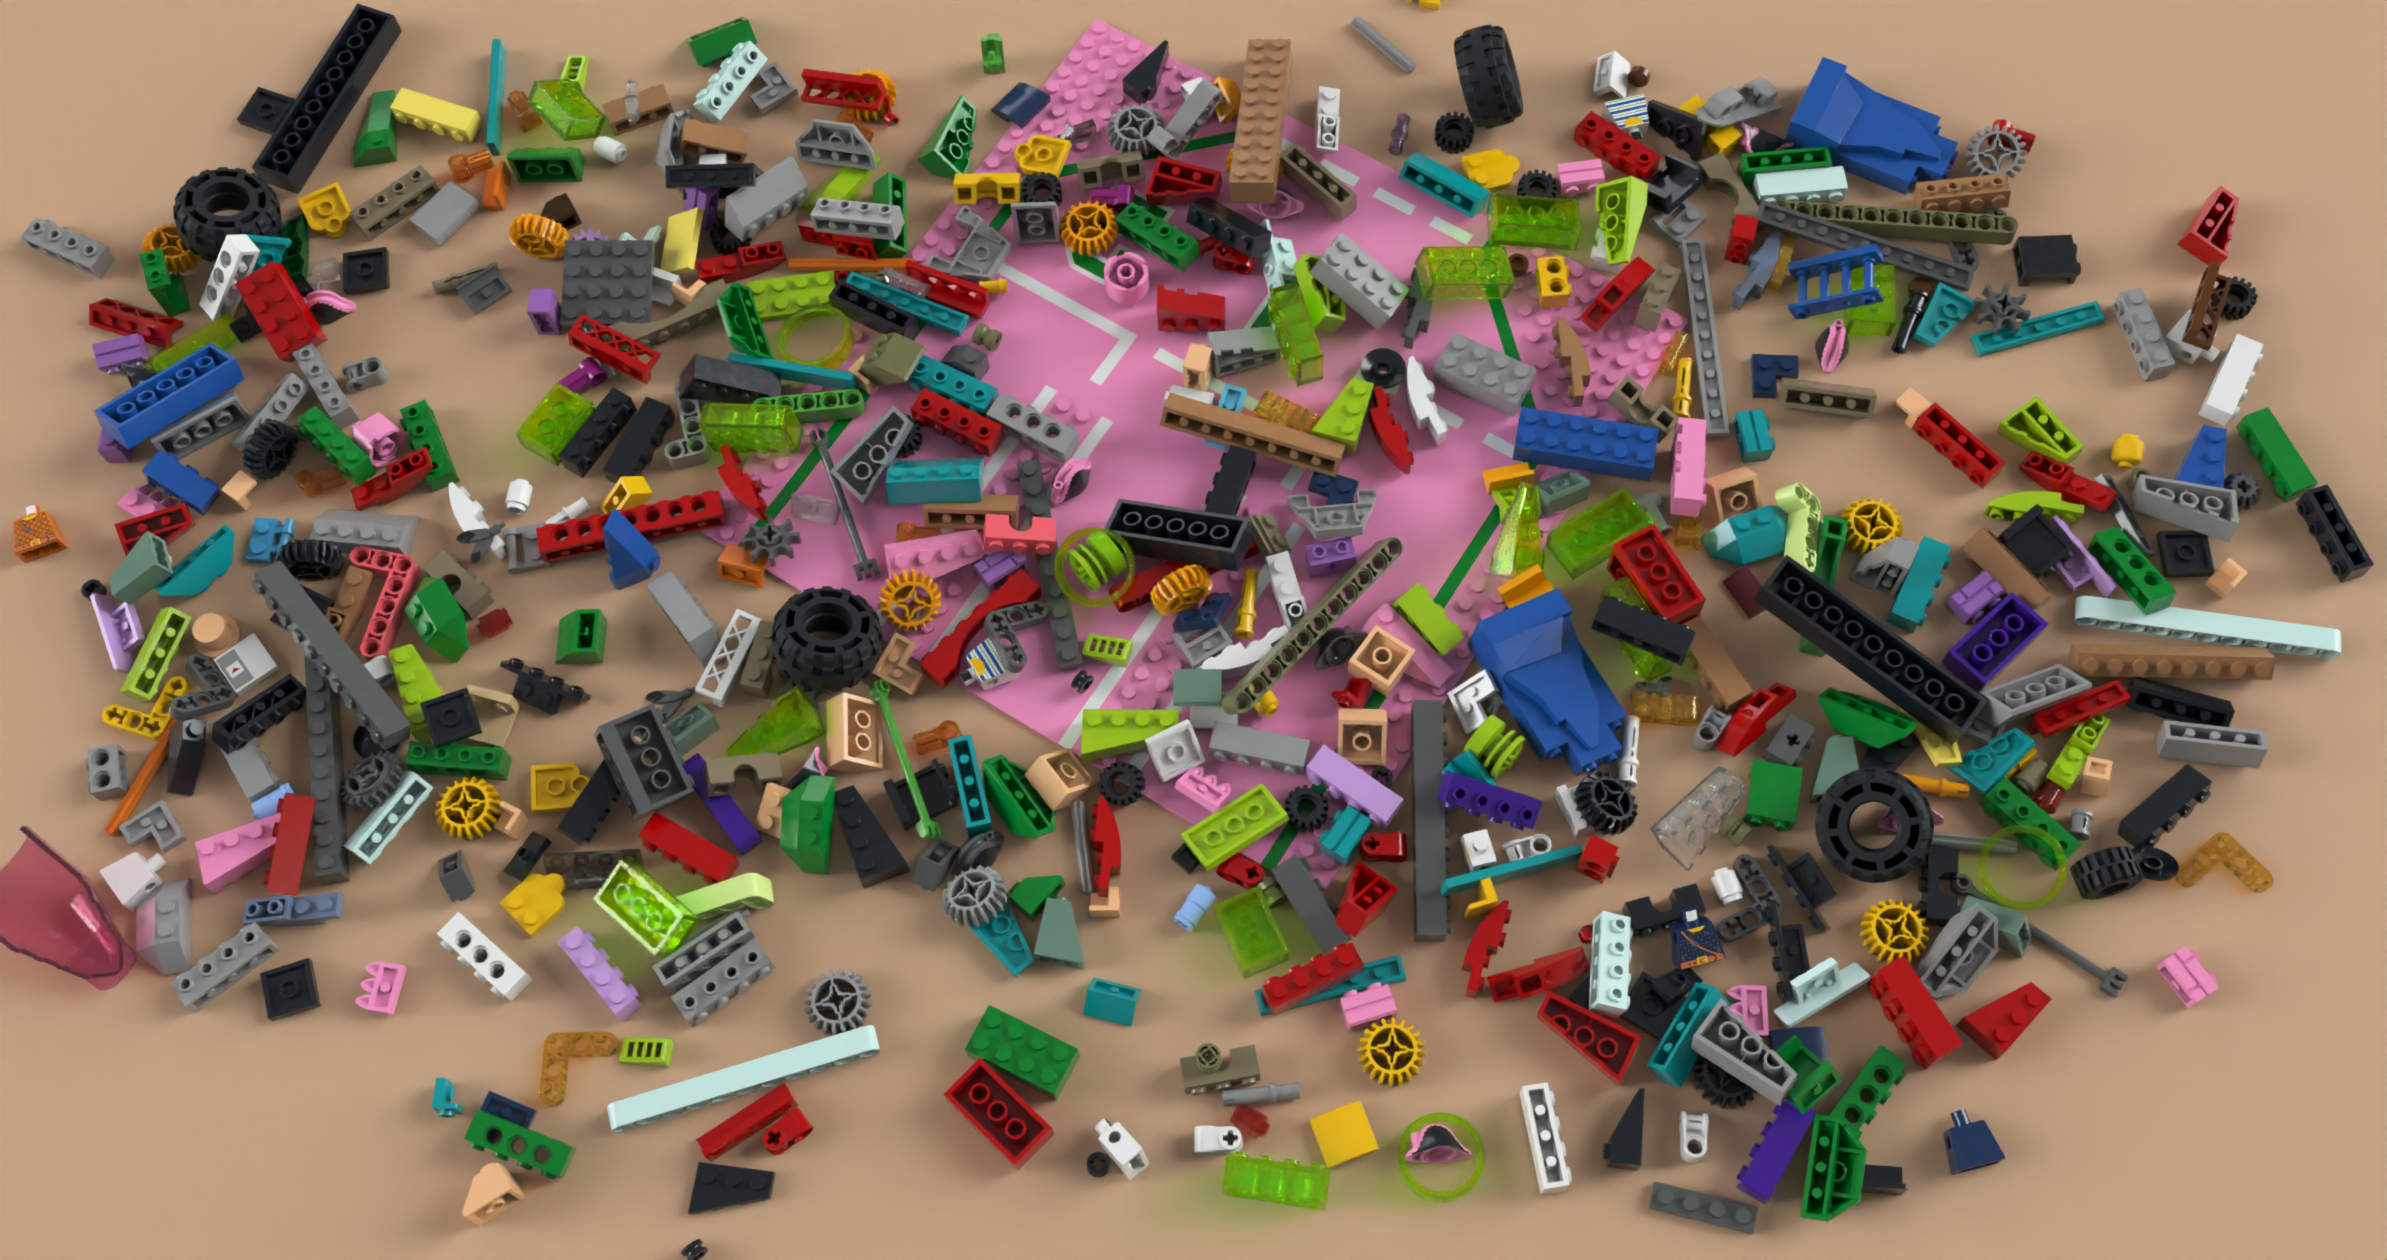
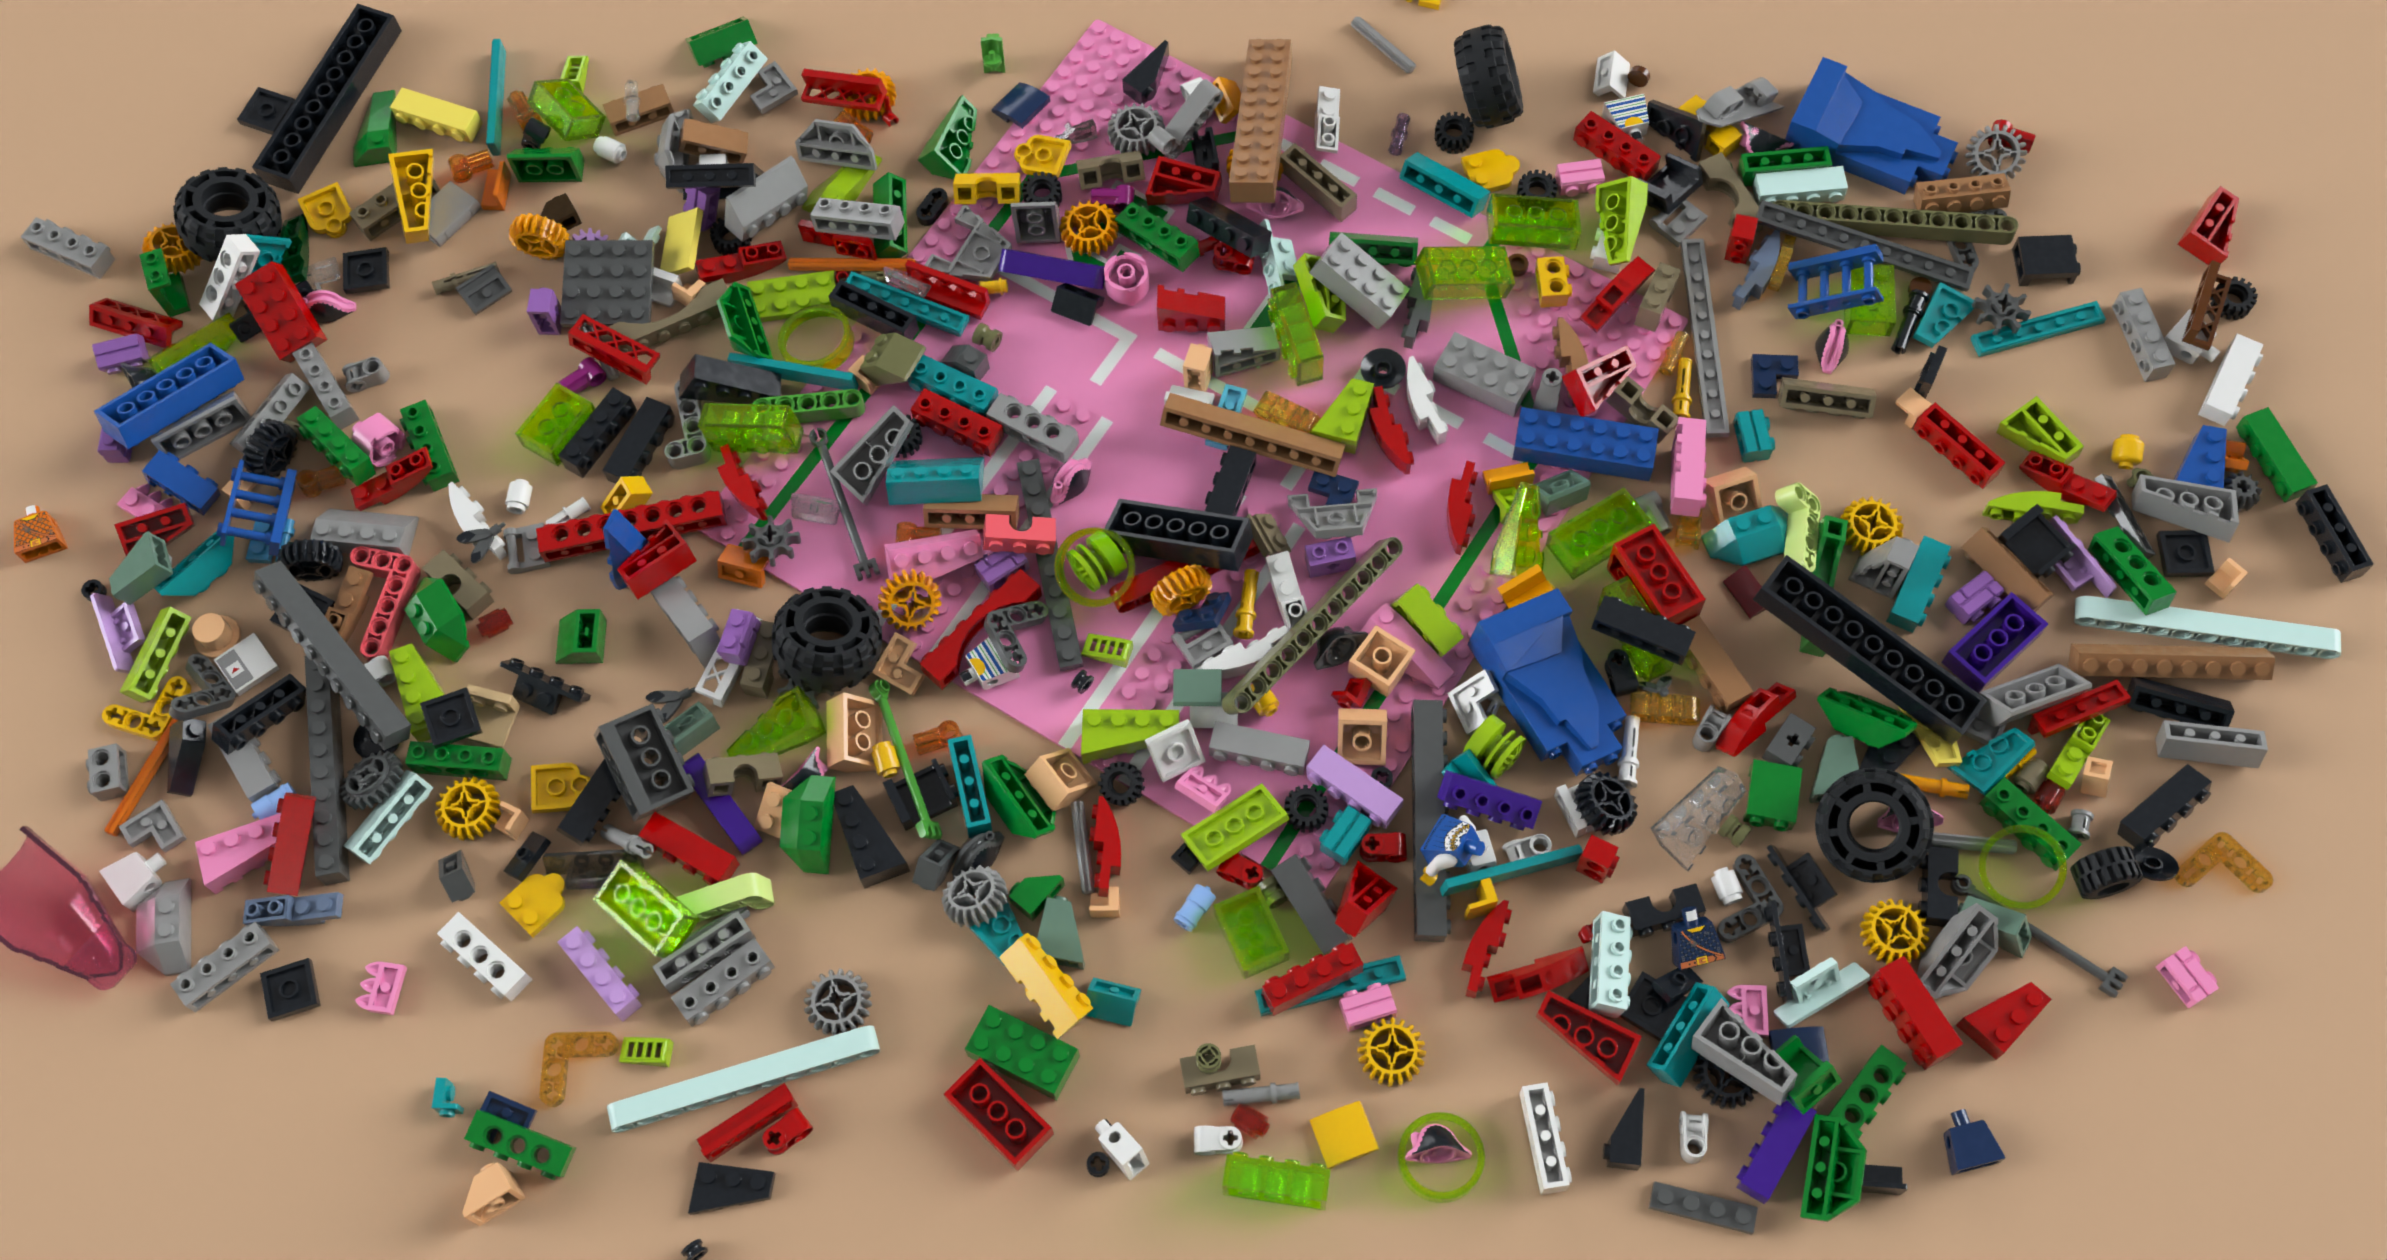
(277, 521): none -> blue fence
(413, 189): none -> yellow wedge
(535, 134): none -> black piece
(631, 843): none -> light grey pin
(657, 561): none -> red wedge
(738, 637): none -> medium lavender brick
(885, 759): none -> yellow brick
(929, 205): none -> black beam
(1046, 984): none -> yellow wedge
(1052, 268): none -> dark purple beam
(1076, 303): none -> black panel
(1205, 150): none -> black hinge
(1385, 248): none -> green brick
(1449, 845): none -> torso
(1459, 508): none -> red slope
(1548, 393): none -> light grey piece
(1598, 379): none -> red wedge
(1620, 677): none -> black piece
(1930, 371): none -> black plate
(2235, 456): none -> orange bracket

